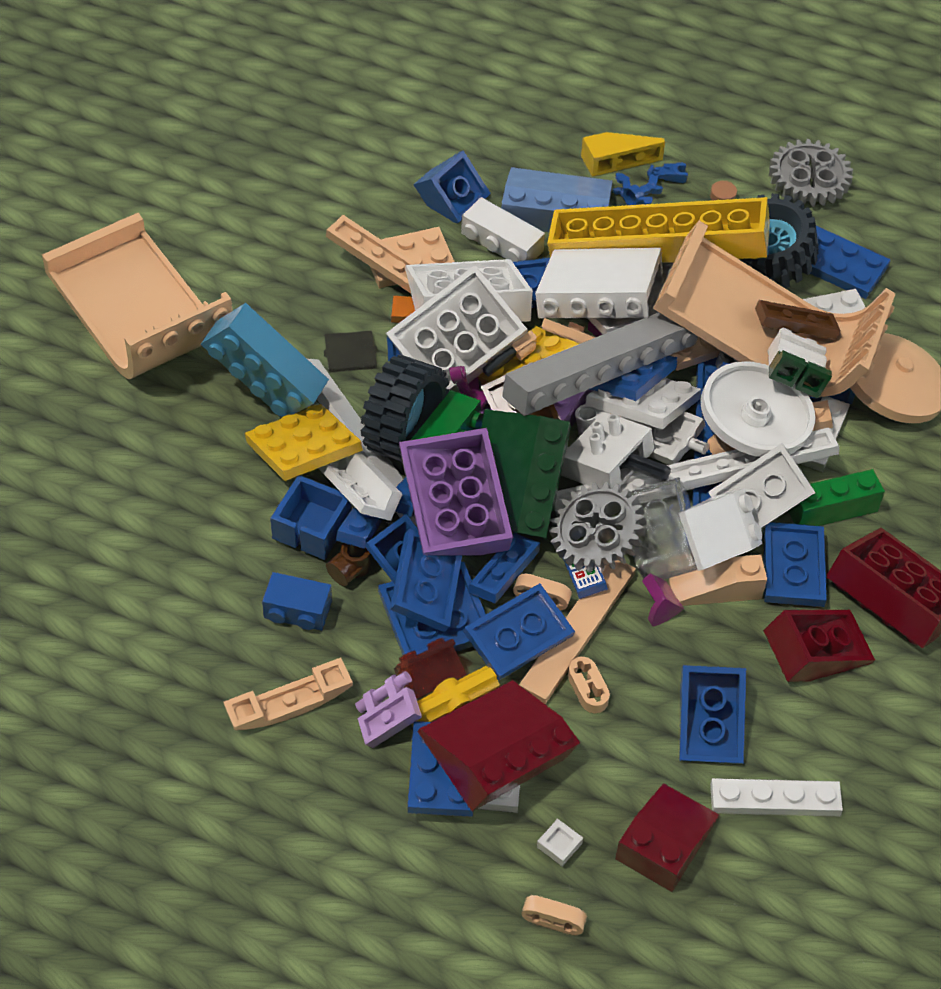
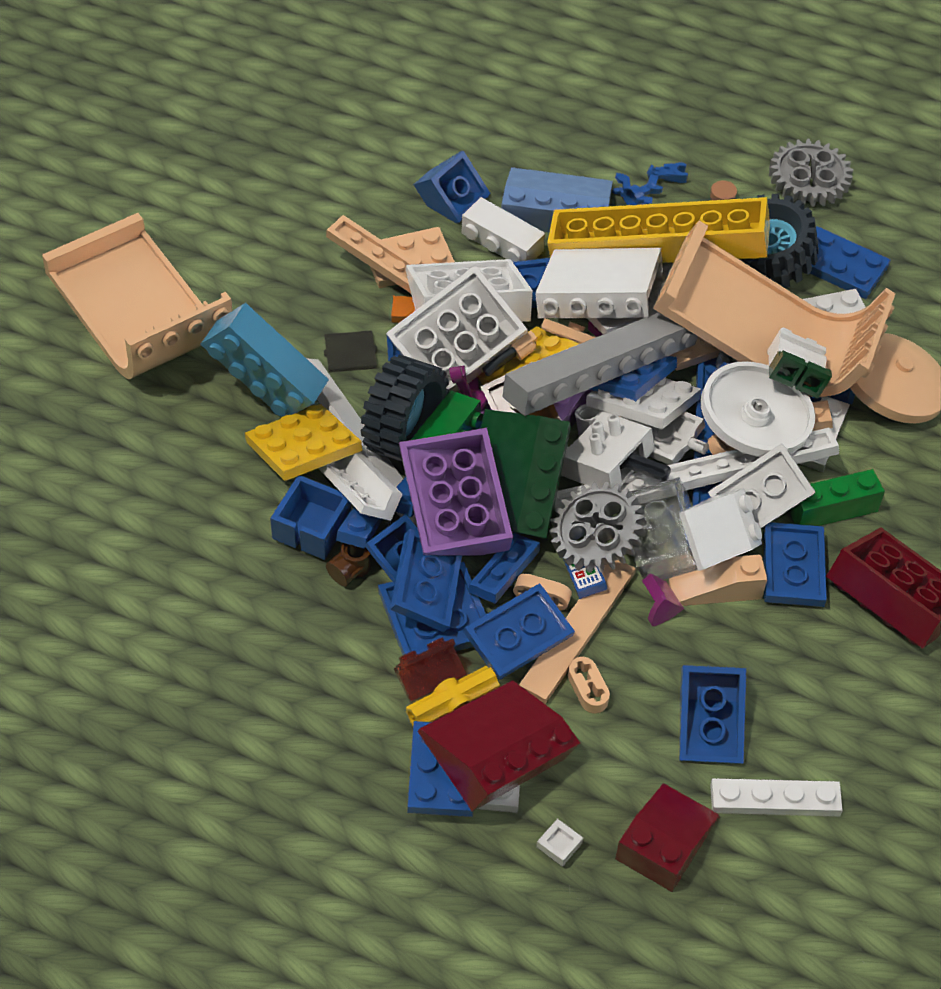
(291, 699): light nougat slope -> none
(297, 601): blue brick -> none
(390, 716): lavender plate -> none
(554, 915): light nougat beam -> none
(617, 151): yellow slope -> none
(797, 319): reddish brown plate -> none
(817, 643): dark red slope -> none

